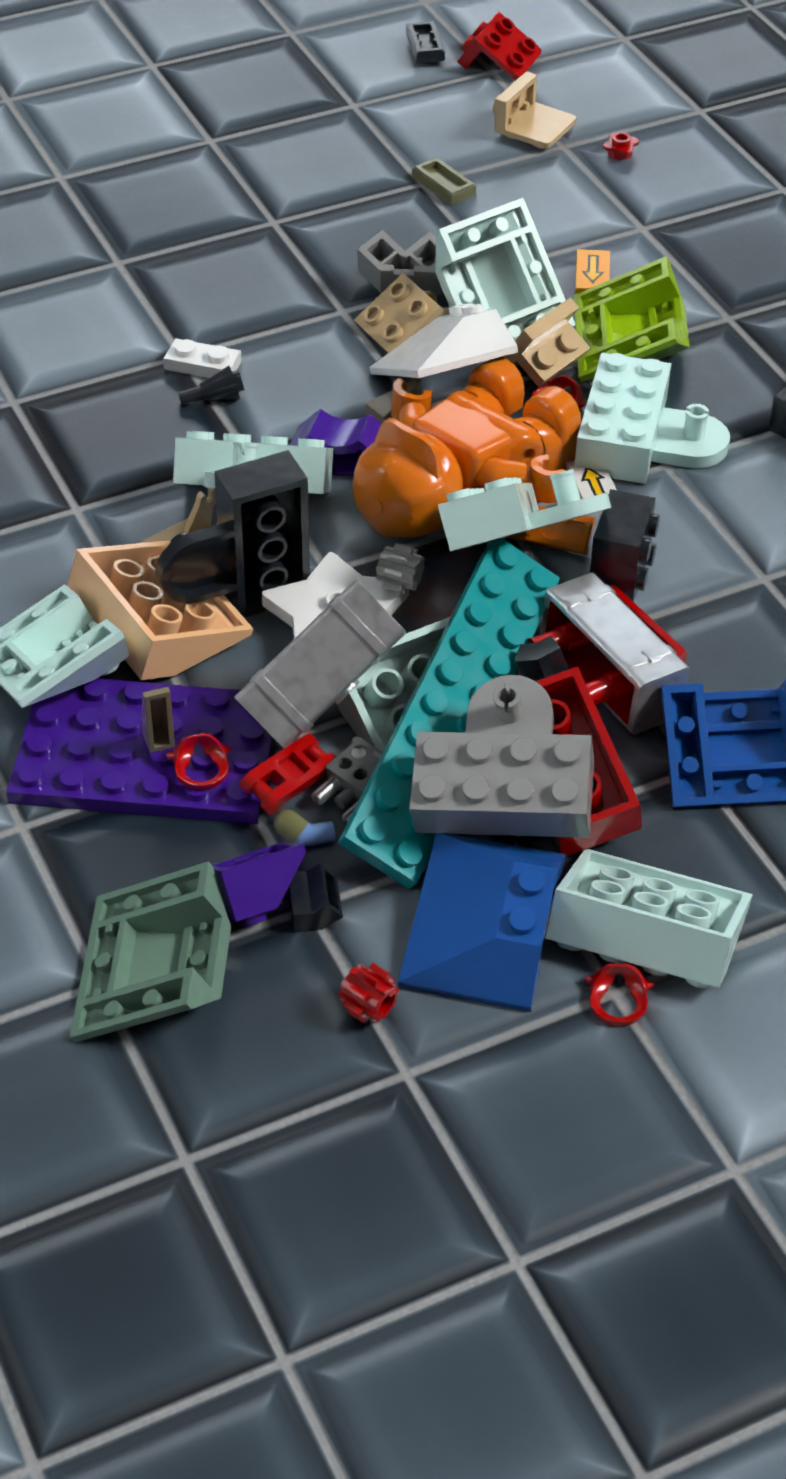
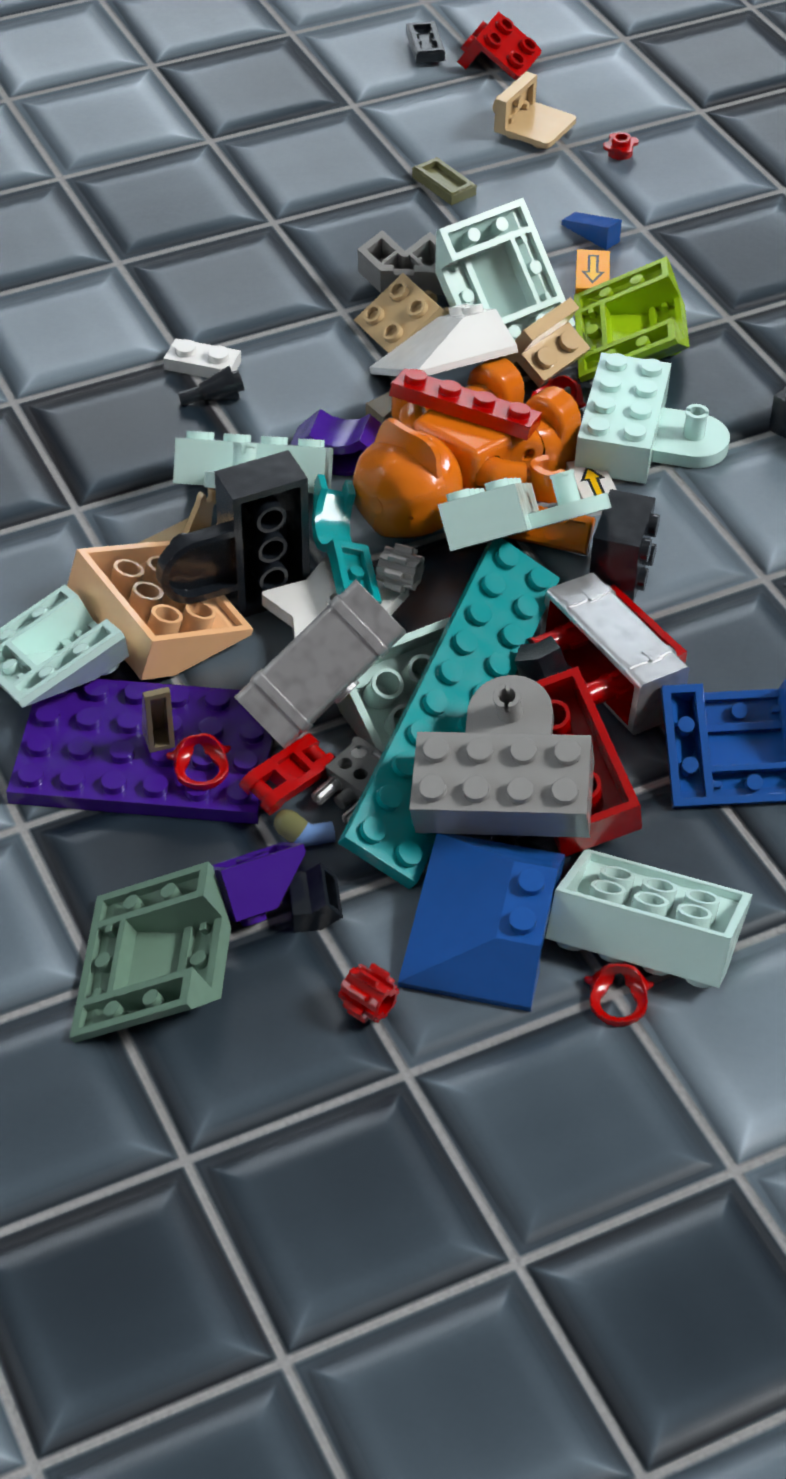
(332, 535): none -> teal piece
(466, 404): none -> red plate
(597, 229): none -> blue piece

